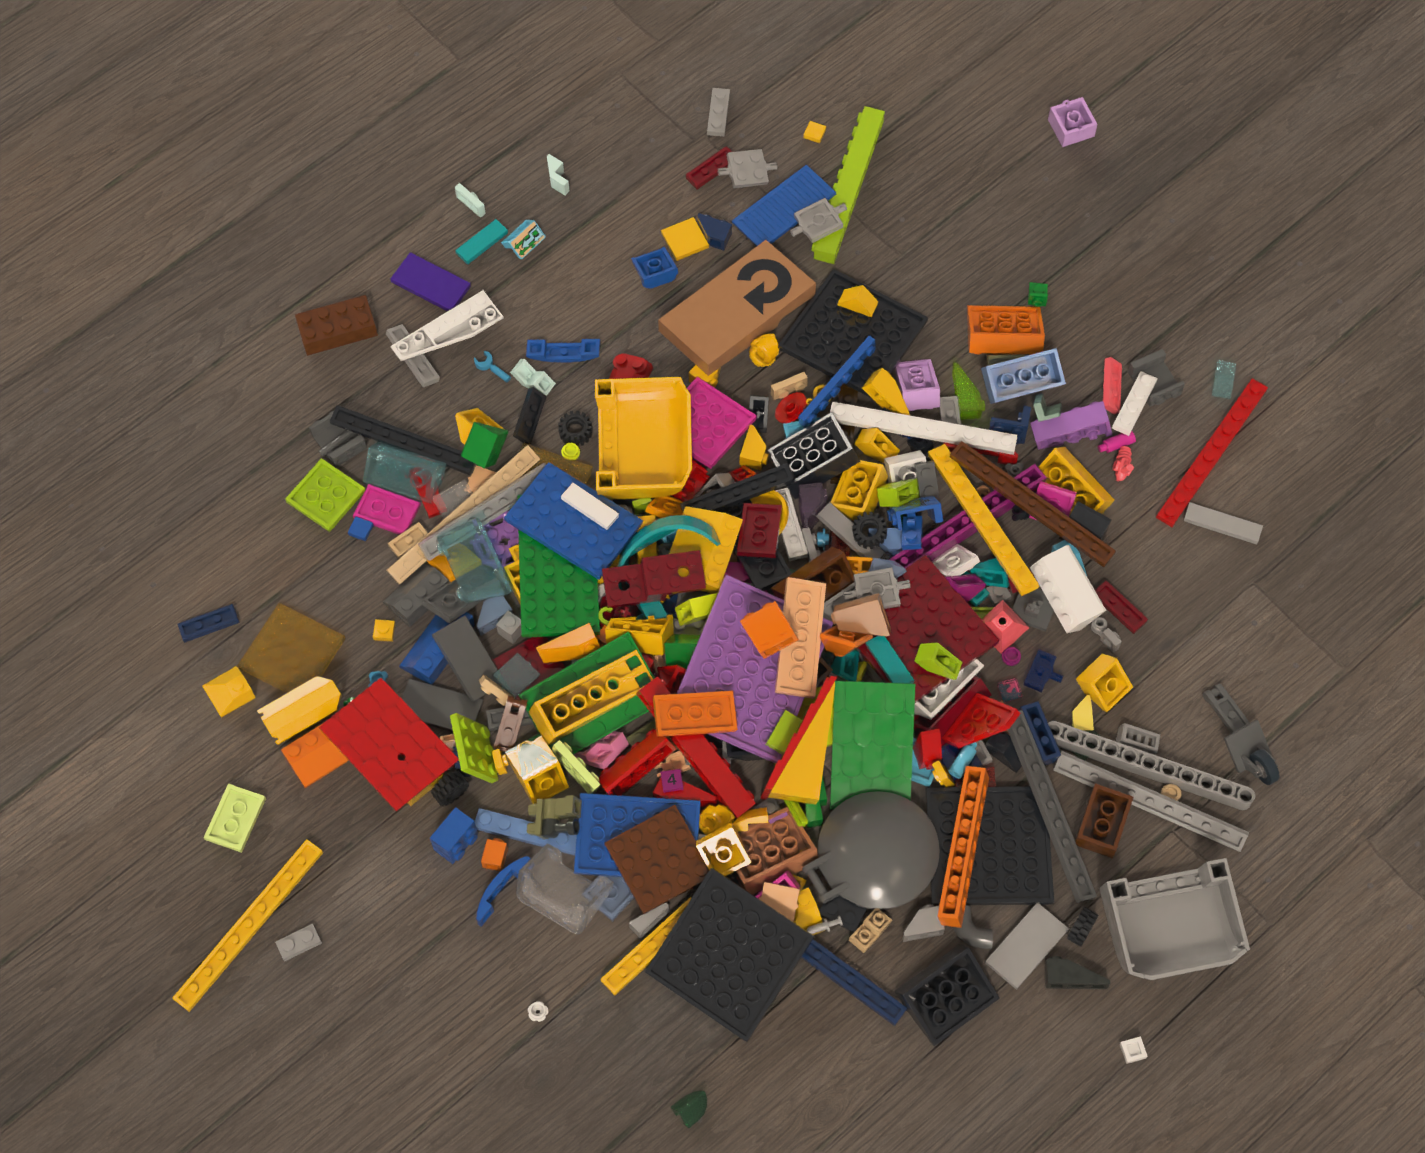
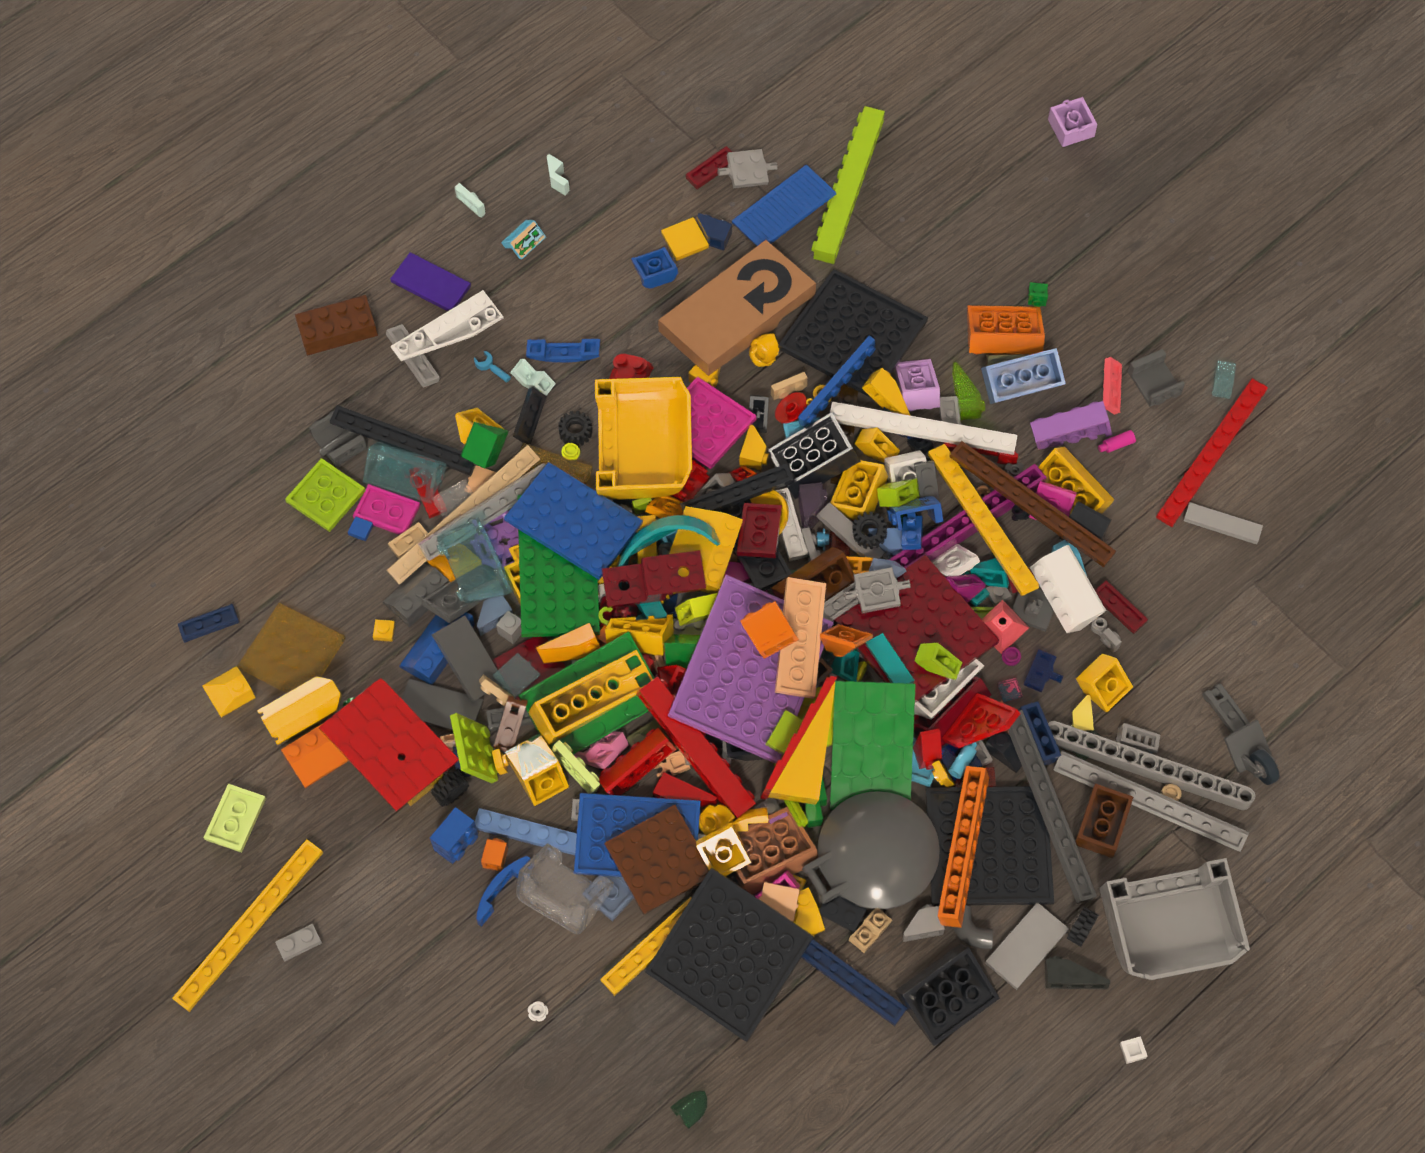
(374, 676): dark azure plate -> none
(481, 241): teal tile -> none
(548, 816): olive hips -> none
(590, 506): white tile -> none
(647, 921): light grey slope -> none
(671, 780): magenta tile -> none
(694, 713): orange plate -> none
(718, 112): light grey plate -> none
(814, 132): yellow tile -> none
(818, 220): light grey plate -> none
(824, 925): light grey piece -> none
(858, 300): yellow slope -> none
(862, 616): medium nougat slope -> none
(1013, 427): dark blue bracket -> none
(1044, 412): sand green panel -> none
(1122, 463): coral piece -> none
(1134, 403): white plate -> none

